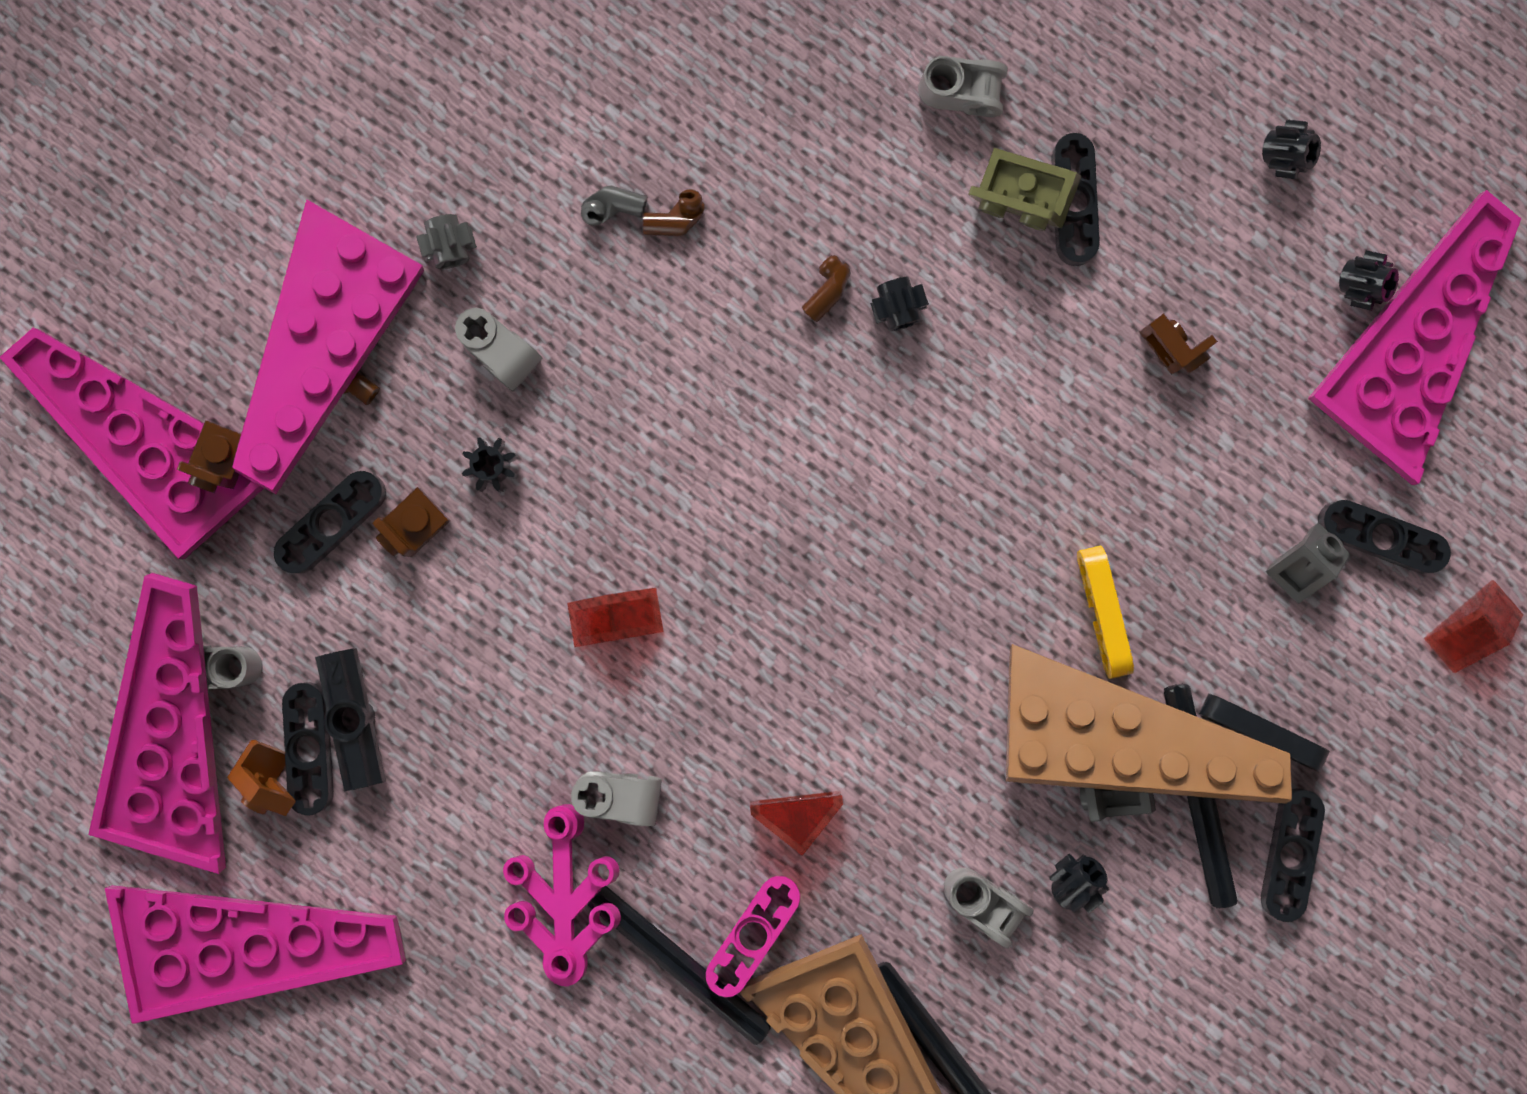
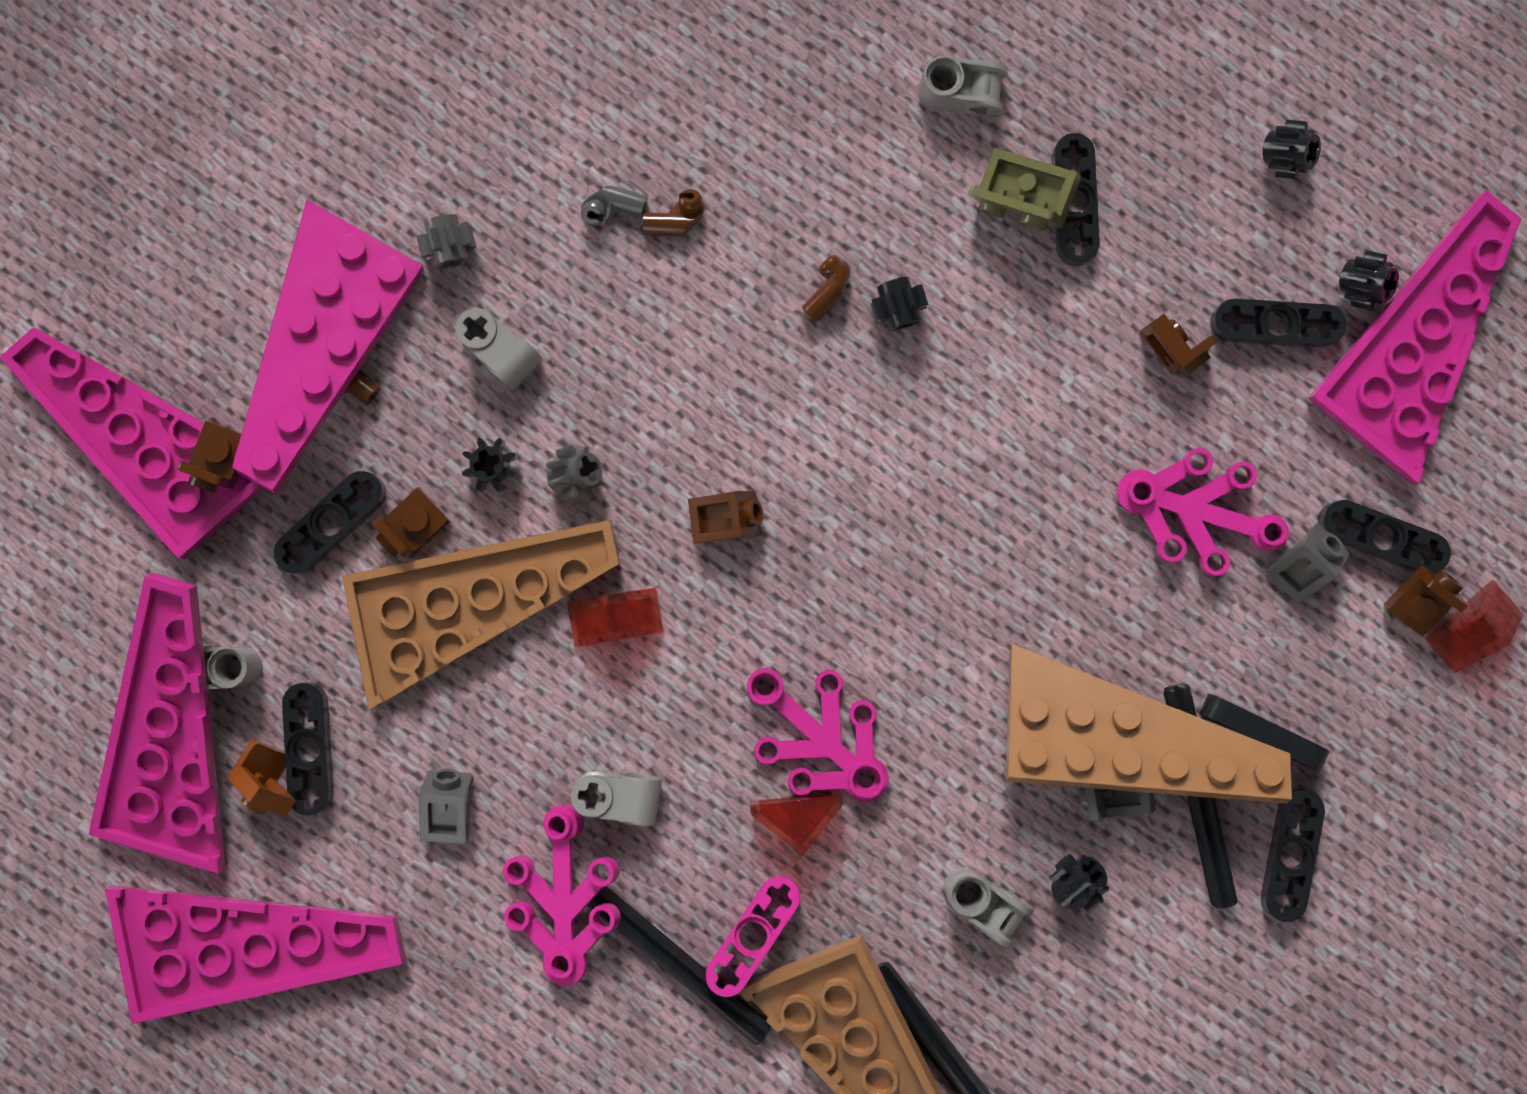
(357, 750): black piece -> none
(442, 607): none -> medium nougat wing
(445, 806): none -> dark grey bracket
(574, 473): none -> dark grey gear
(725, 516): none -> reddish brown bracket
(823, 739): none -> dark pink plant
(1109, 625): yellow beam -> none
(1194, 510): none -> dark pink plant
(1310, 336): none -> black beam
(1425, 599): none -> reddish brown bracket

